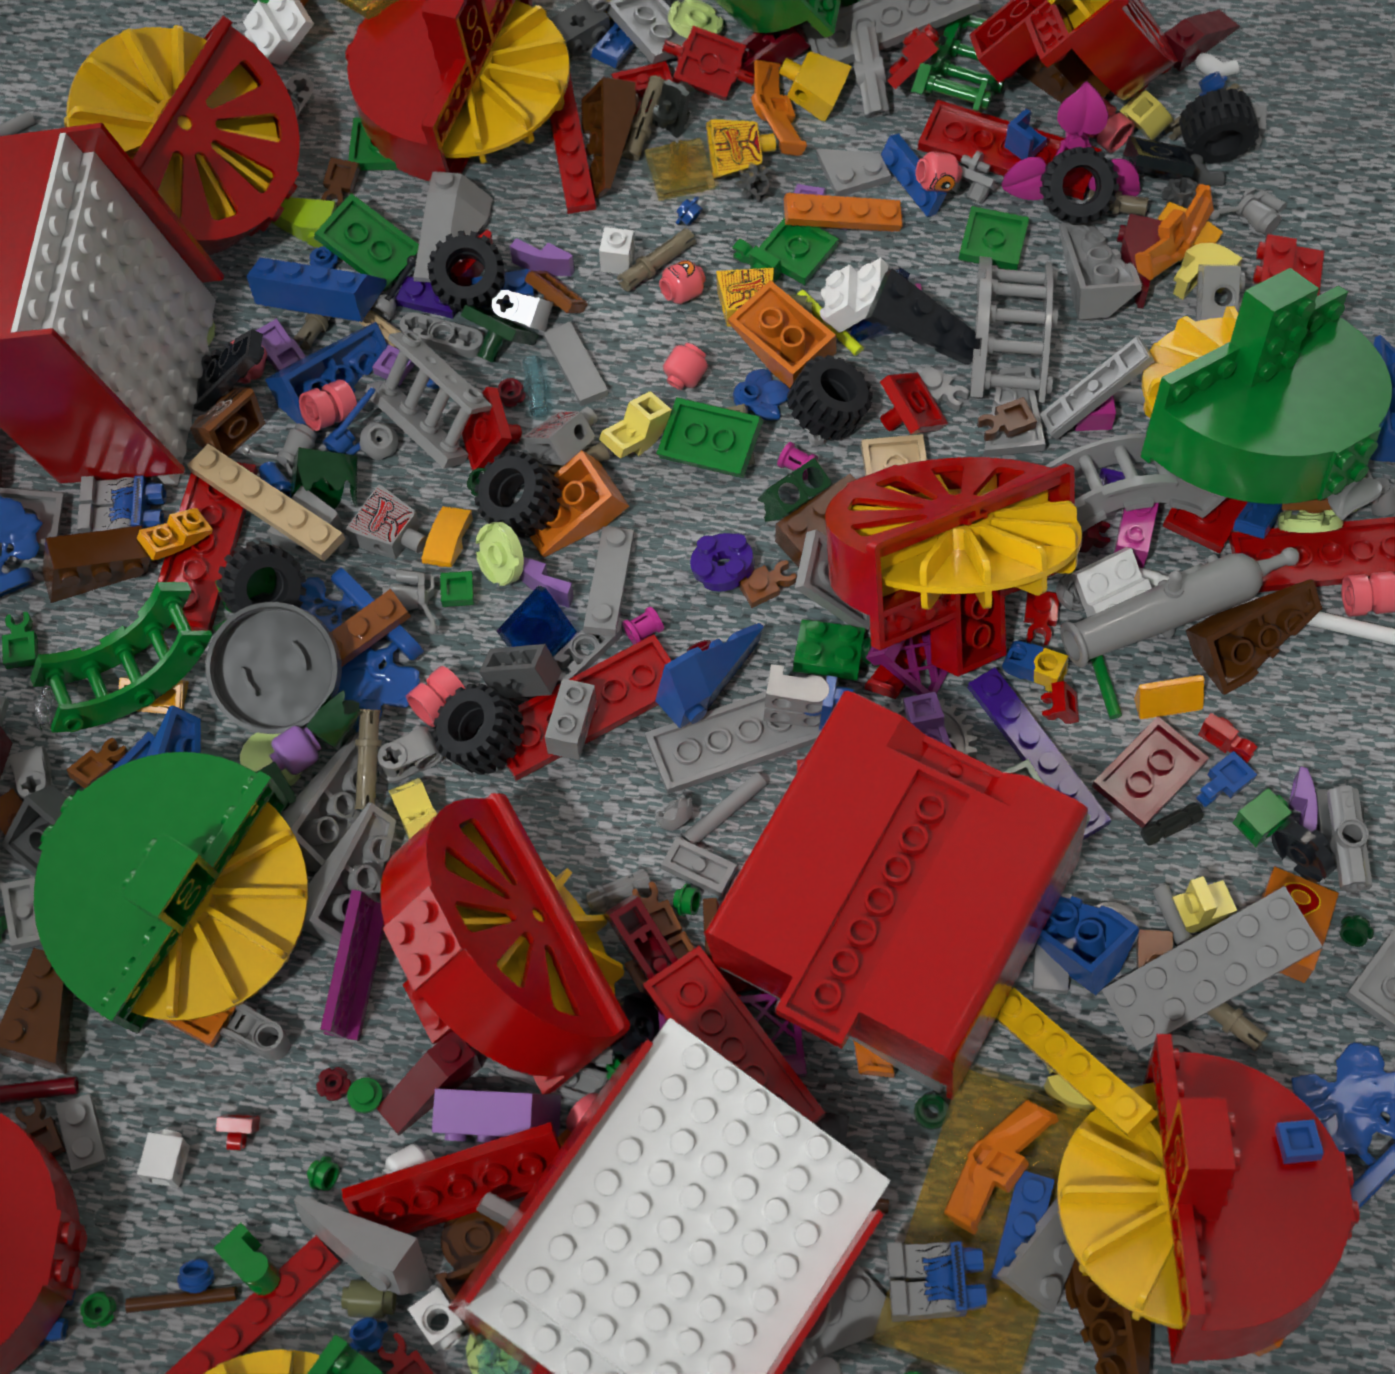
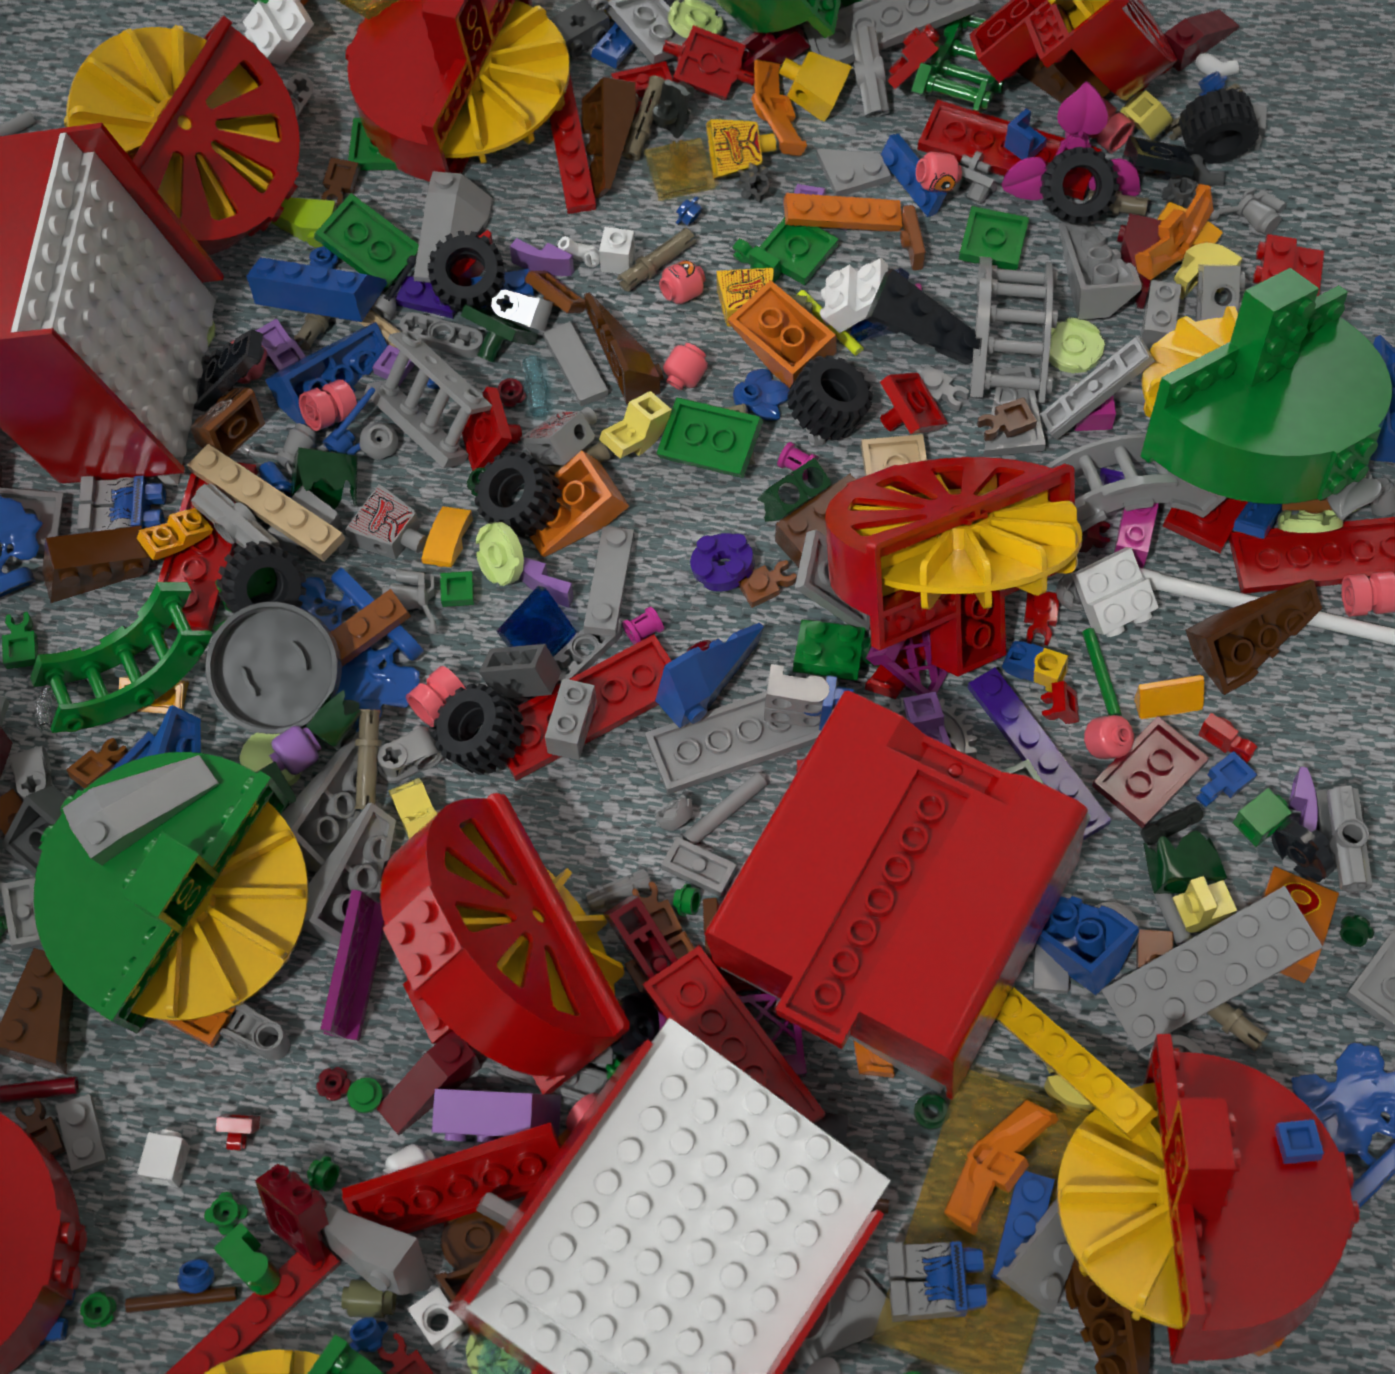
(125, 810): none -> light grey wedge
(225, 1203): none -> green plate
(230, 520): none -> light grey piece
(294, 1211): none -> dark red plate
(580, 252): none -> white arm
(627, 358): none -> reddish brown wedge
(912, 238): none -> dark orange plate
(1075, 346): none -> yellowish green tile
(1109, 737): none -> coral head
(1160, 311): none -> light grey brick
(1171, 604): light grey piece -> none
(1174, 868): none -> dark green piece

